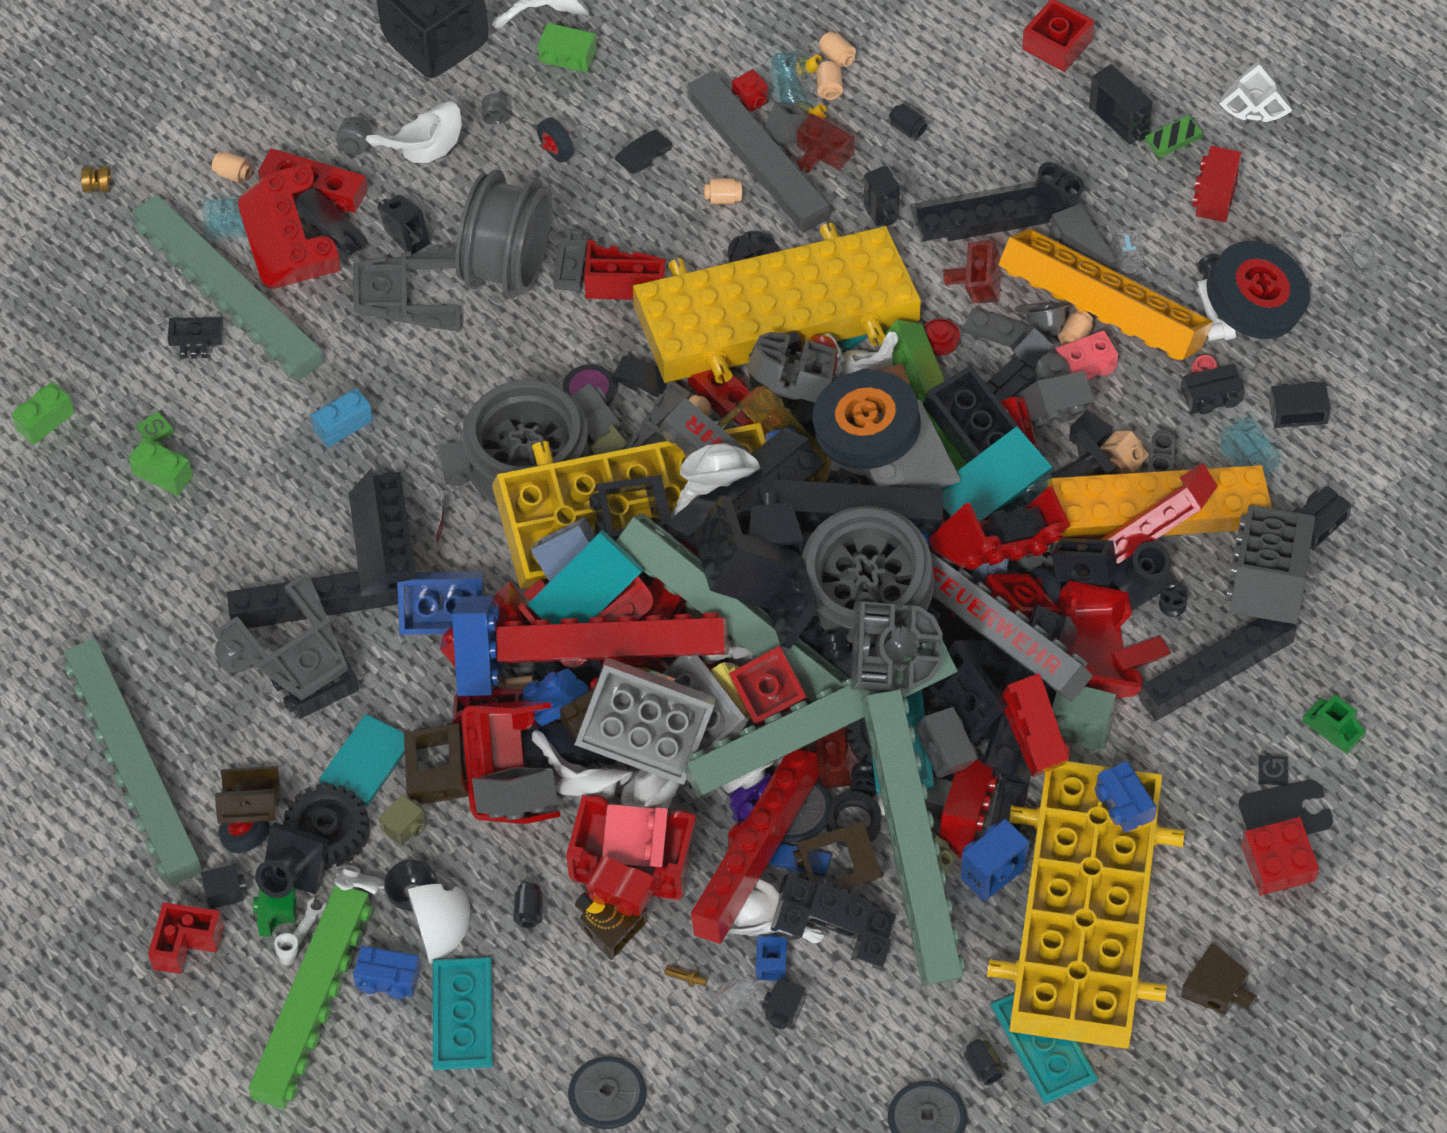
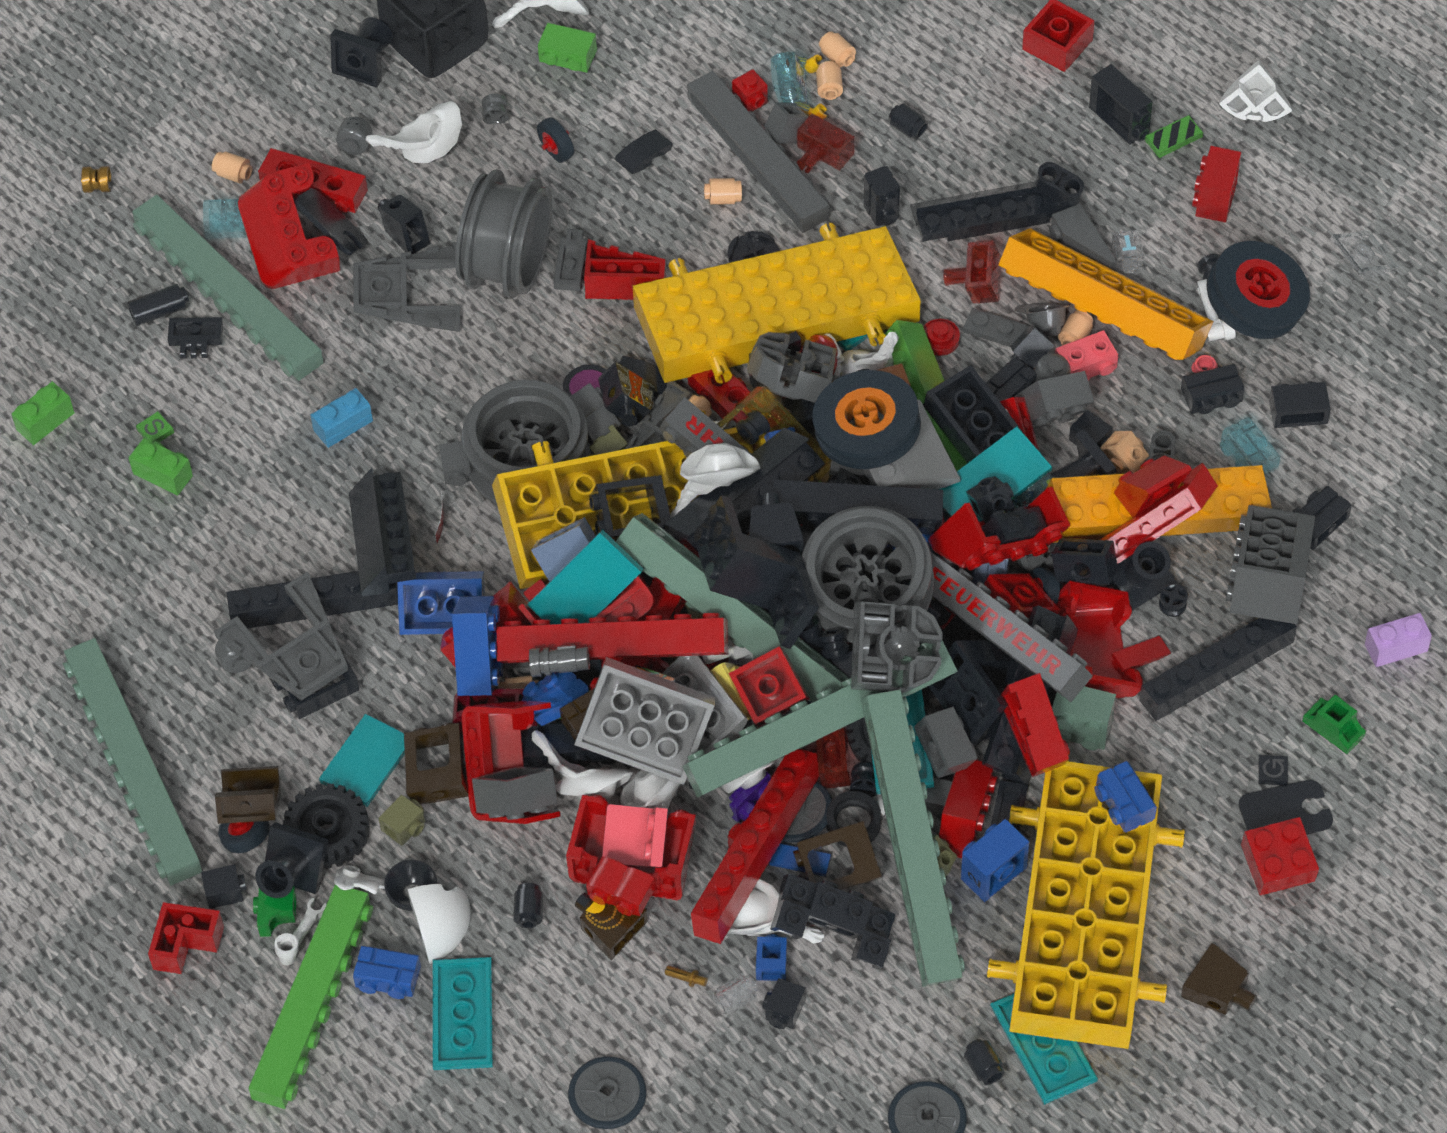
(157, 304): none -> black brick
(360, 54): none -> black plant
(562, 660): none -> dark grey axle
(626, 394): none -> black torso
(753, 427): none -> black wheel
(989, 497): none -> black brick
(1150, 483): none -> red slope
(1398, 640): none -> lavender brick

